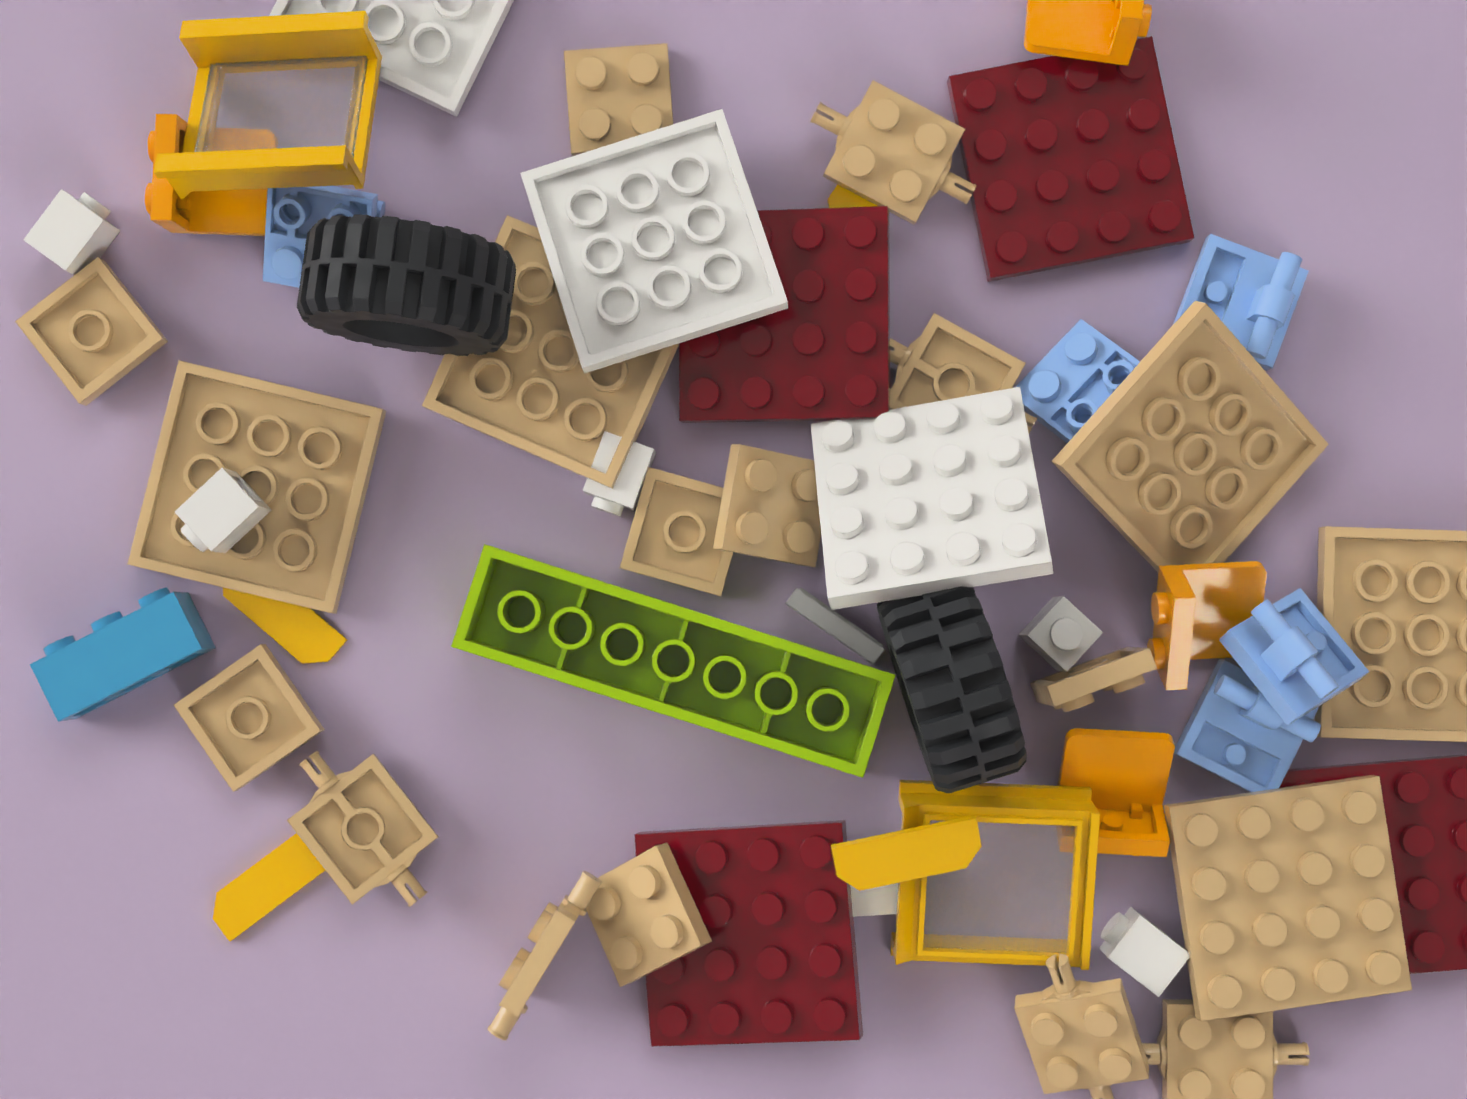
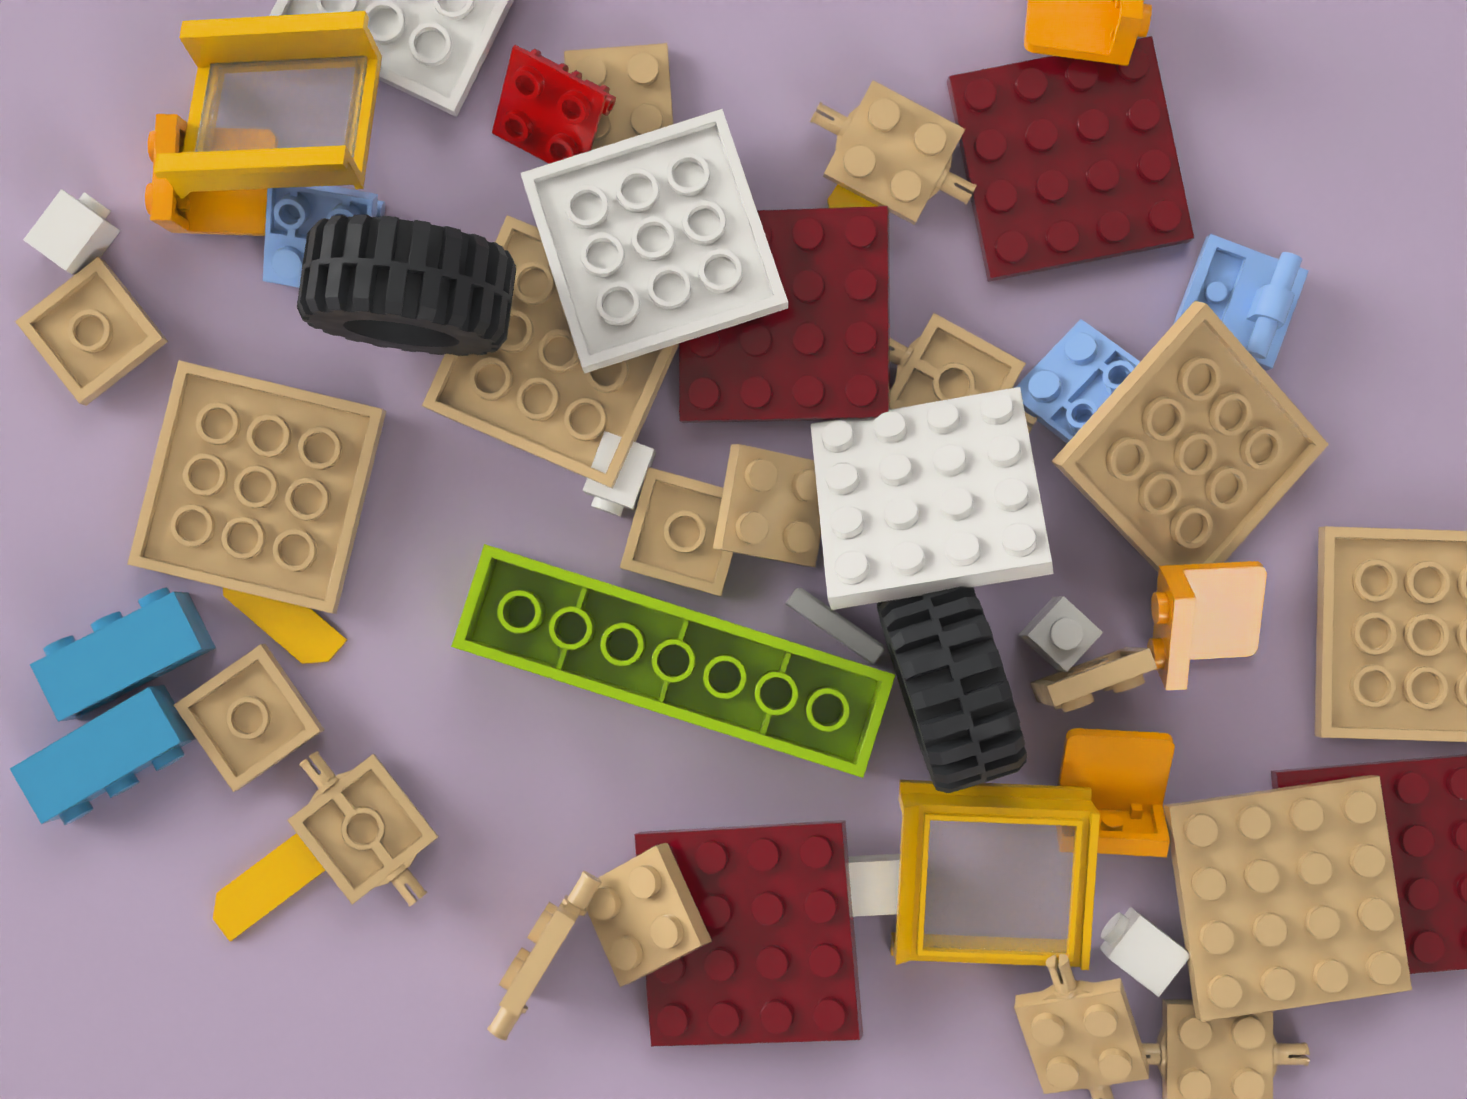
(103, 756): none -> dark azure brick
(221, 512): white brick -> none
(549, 108): none -> red hinge
(907, 853): yellow piece -> none
(1240, 733): light blue plate -> none
(1293, 655): light blue plate -> none

